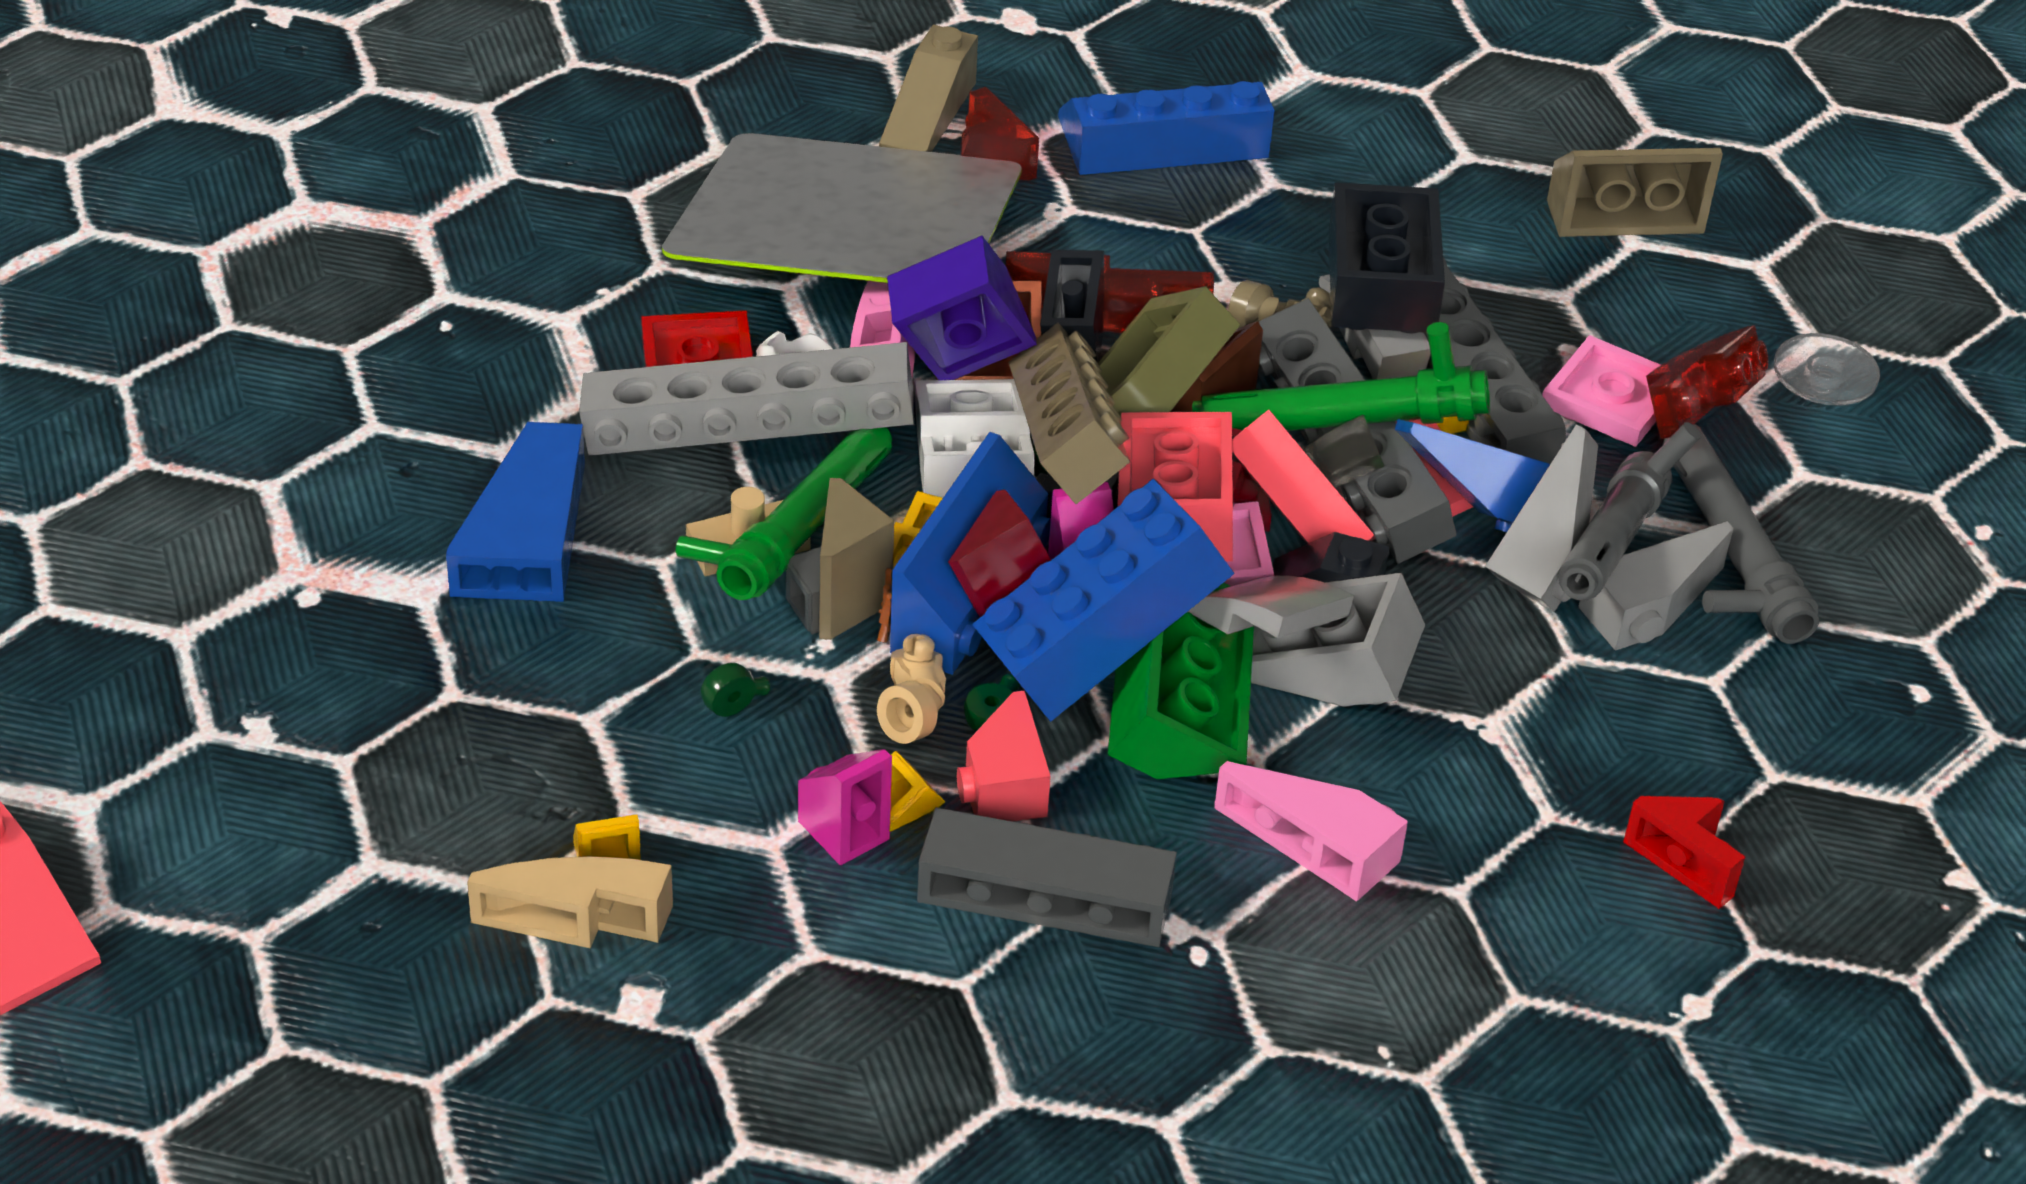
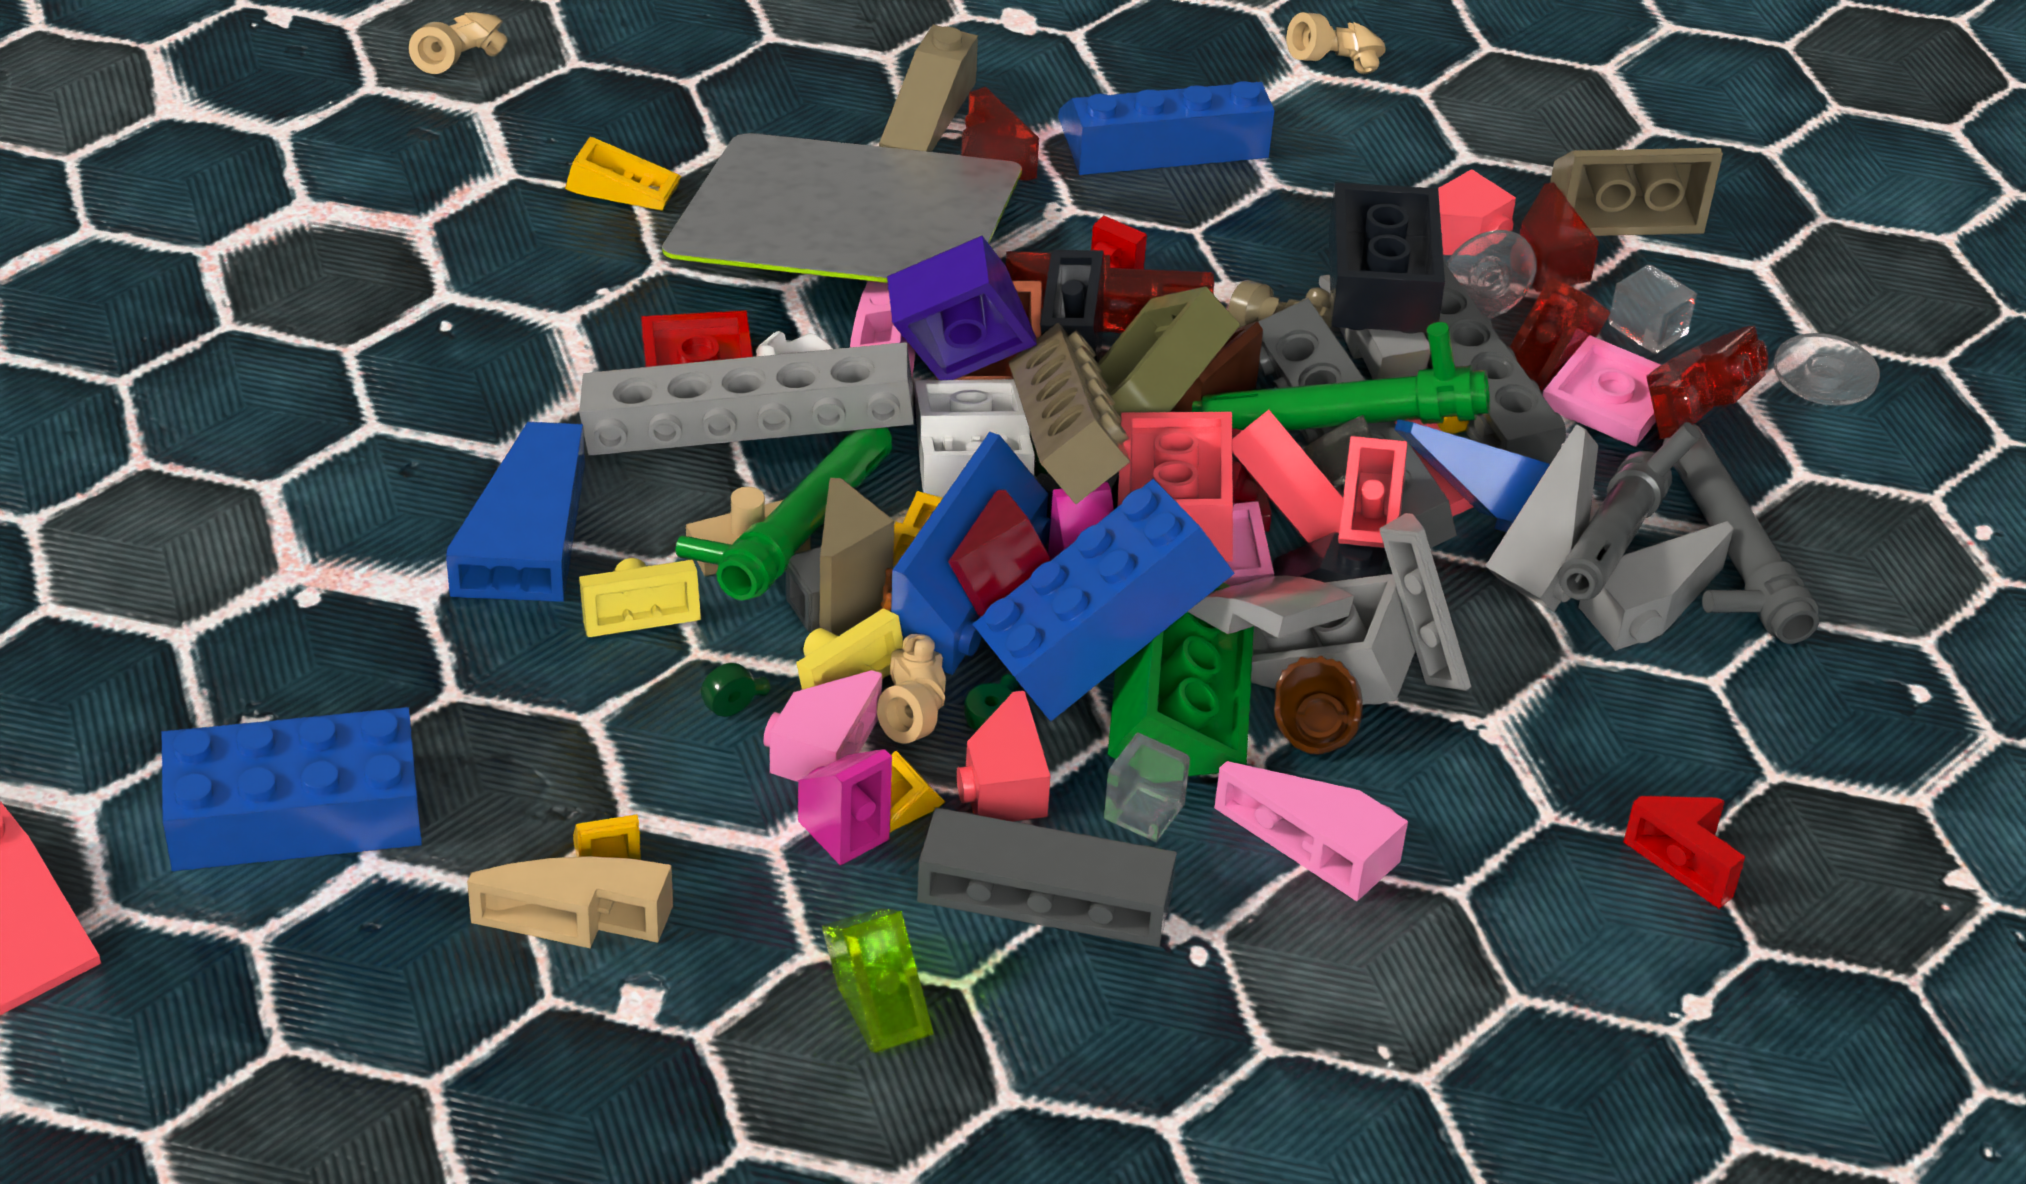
(289, 789): none -> blue brick
(439, 46): none -> tan arm
(620, 176): none -> yellow slope
(639, 597): none -> light yellow tile
(823, 724): none -> bright pink slope
(855, 651): none -> light yellow tile
(878, 977): none -> clear neon green slope
(1121, 242): none -> red tile
(1146, 787): none -> clear panel
(1312, 37): none -> tan arm
(1318, 705): none -> reddish brown hair
(1372, 489): none -> coral slope
(1424, 603): none -> light grey slope
(1472, 207): none -> coral slope
(1495, 270): none -> clear dish
(1556, 329): none -> clear red slope
(1559, 240): none -> clear red slope
(1652, 308): none -> clear panel

